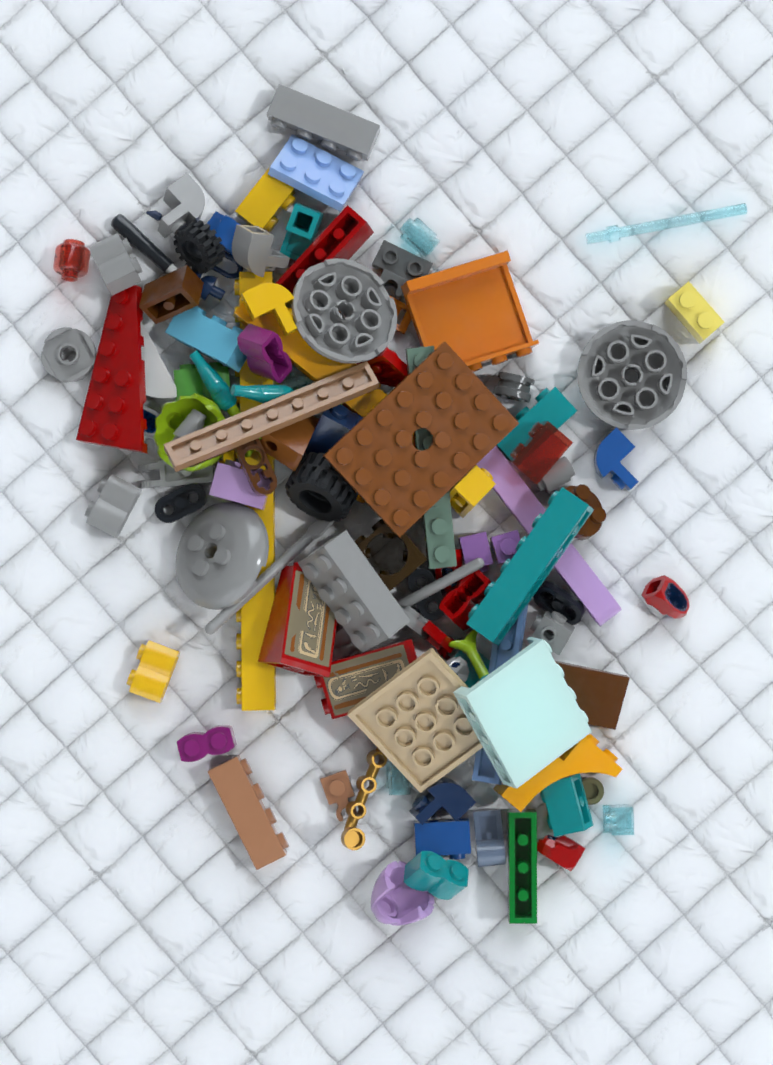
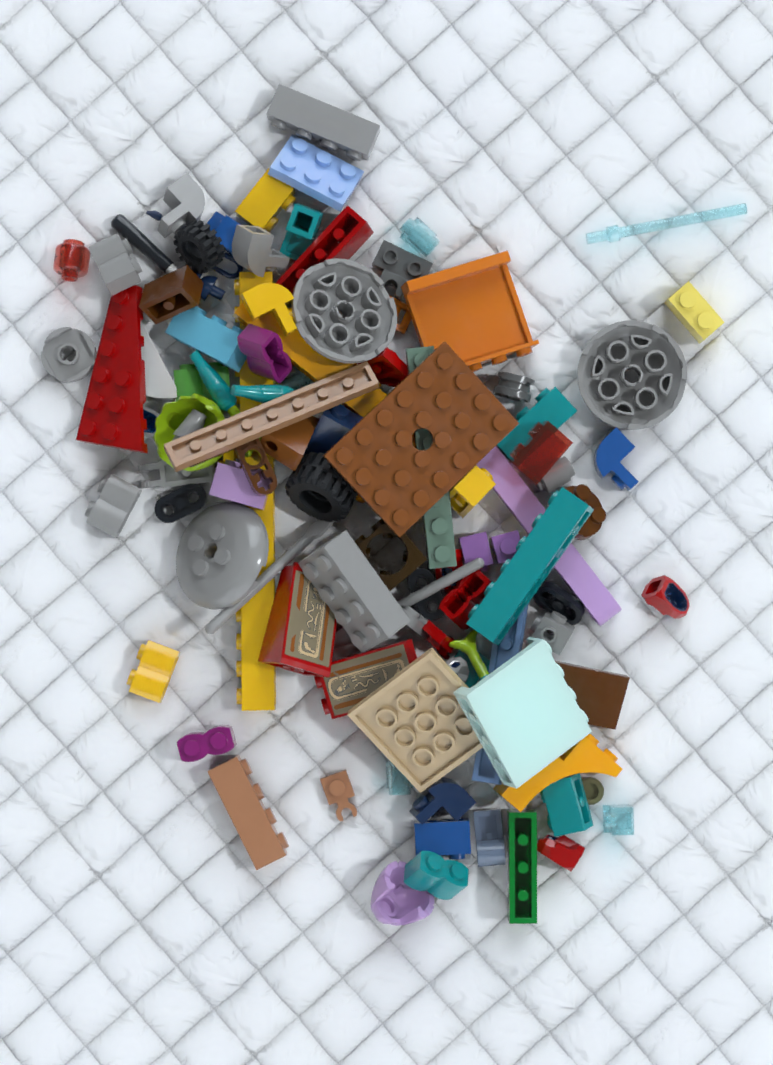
(351, 836): pearl gold bar -> none

